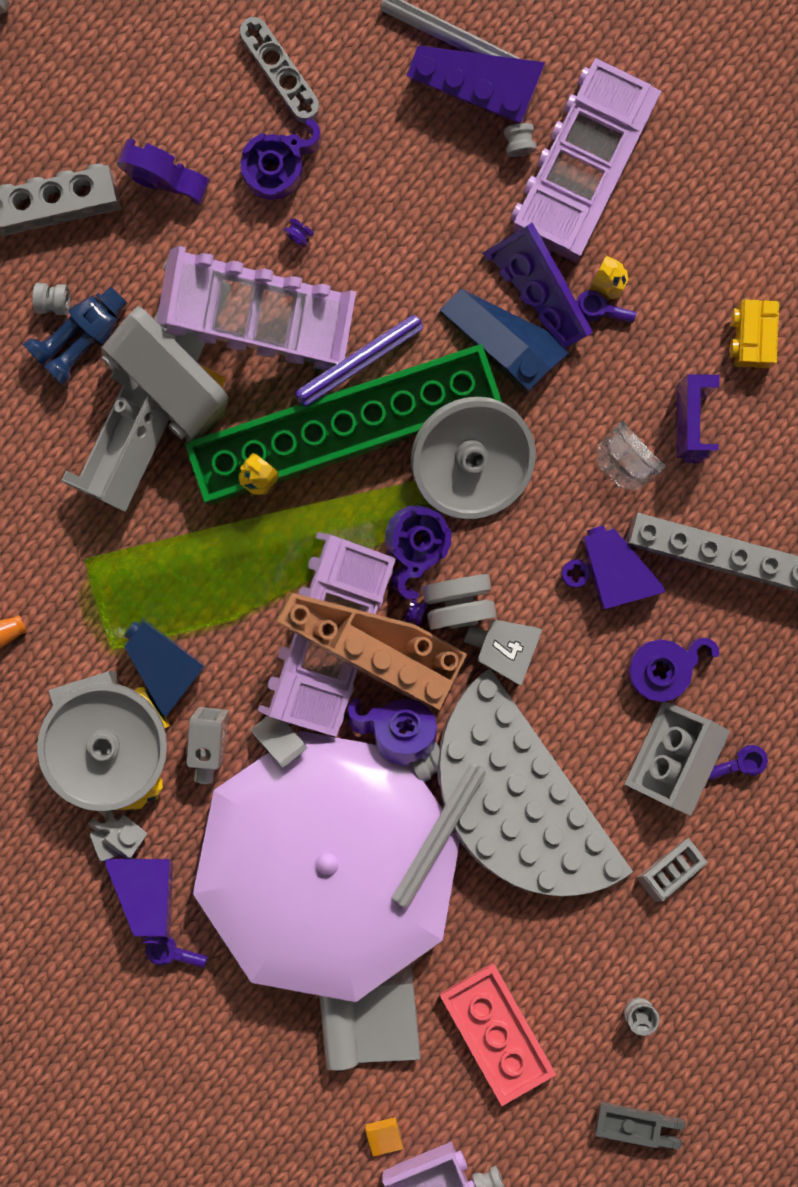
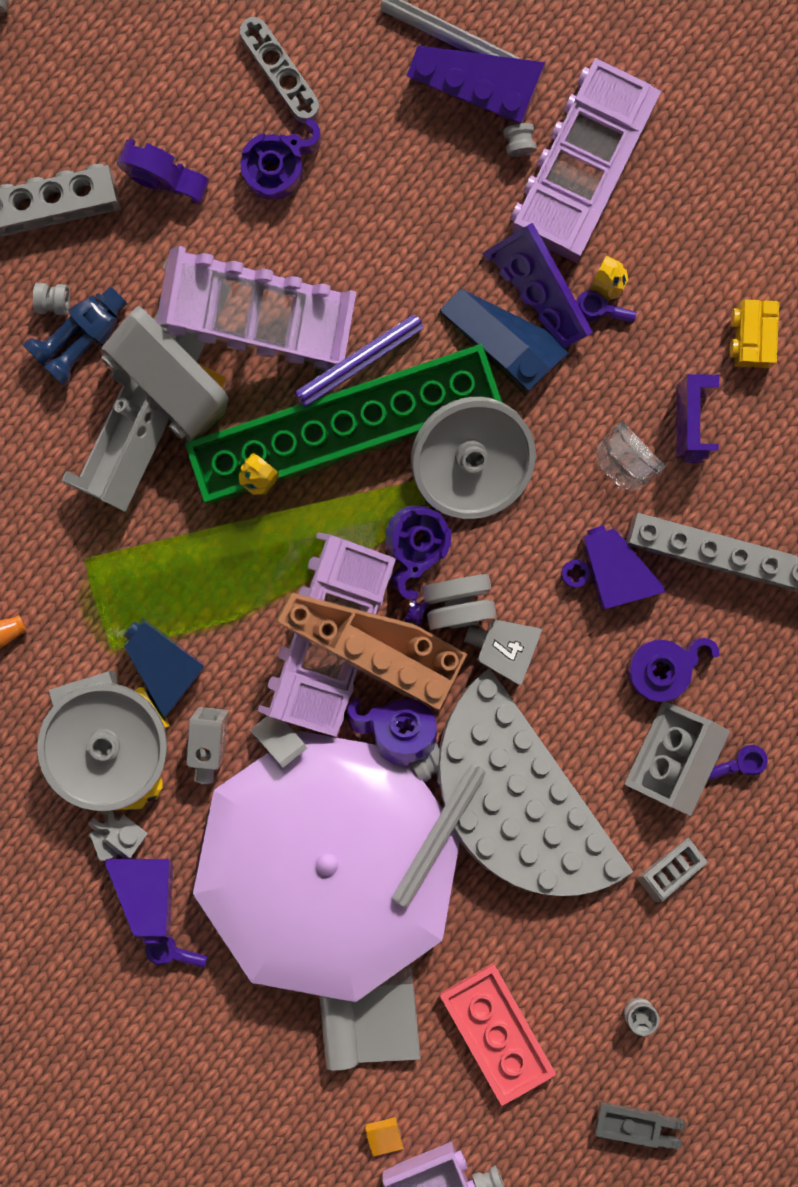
(297, 232): dark purple bush -> none

